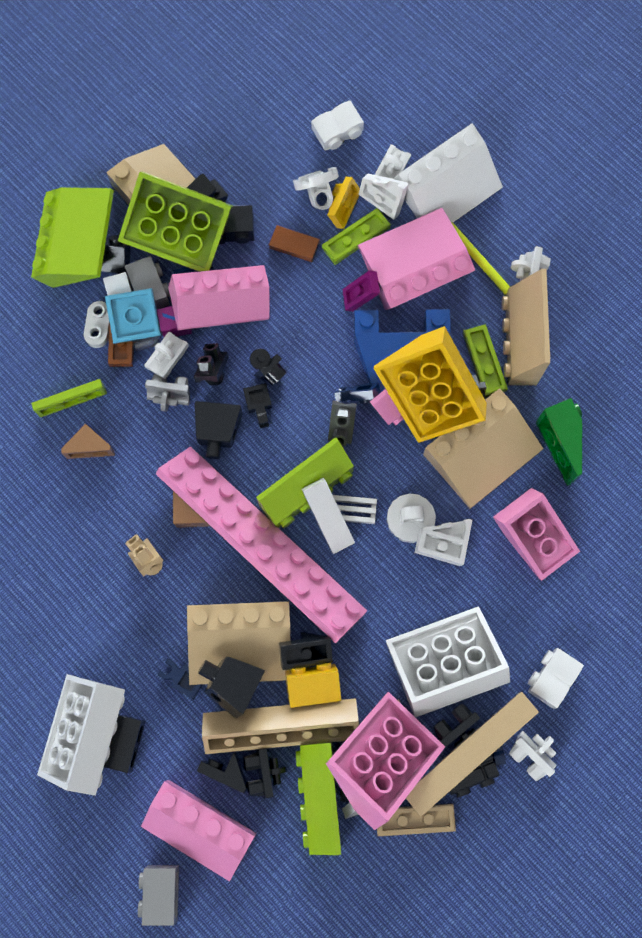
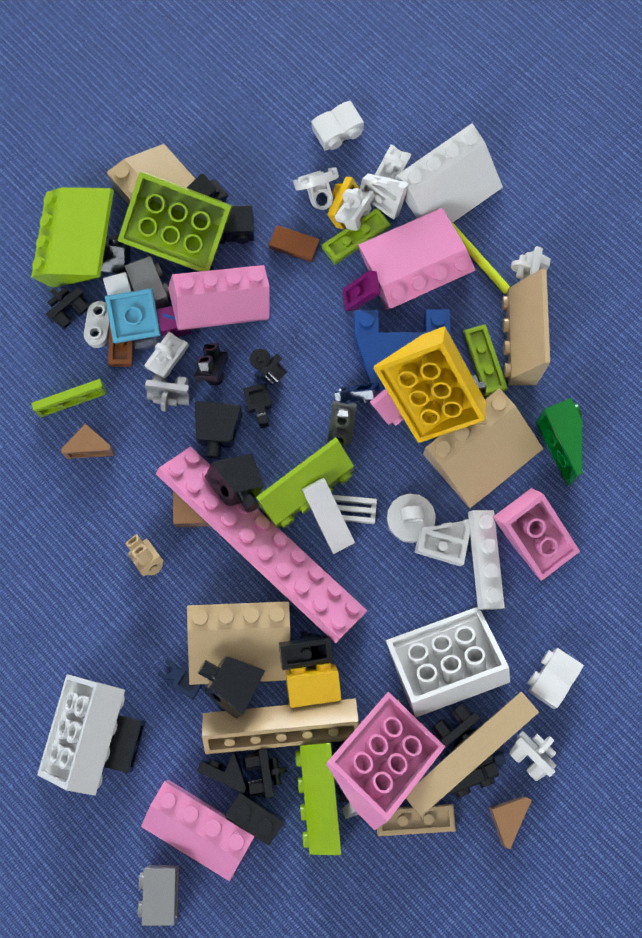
(58, 312): none -> black hips
(236, 481): none -> black torso
(255, 818): none -> black brick
(354, 207): none -> white hips
(486, 560): none -> white plate
(508, 818): none -> medium nougat slope

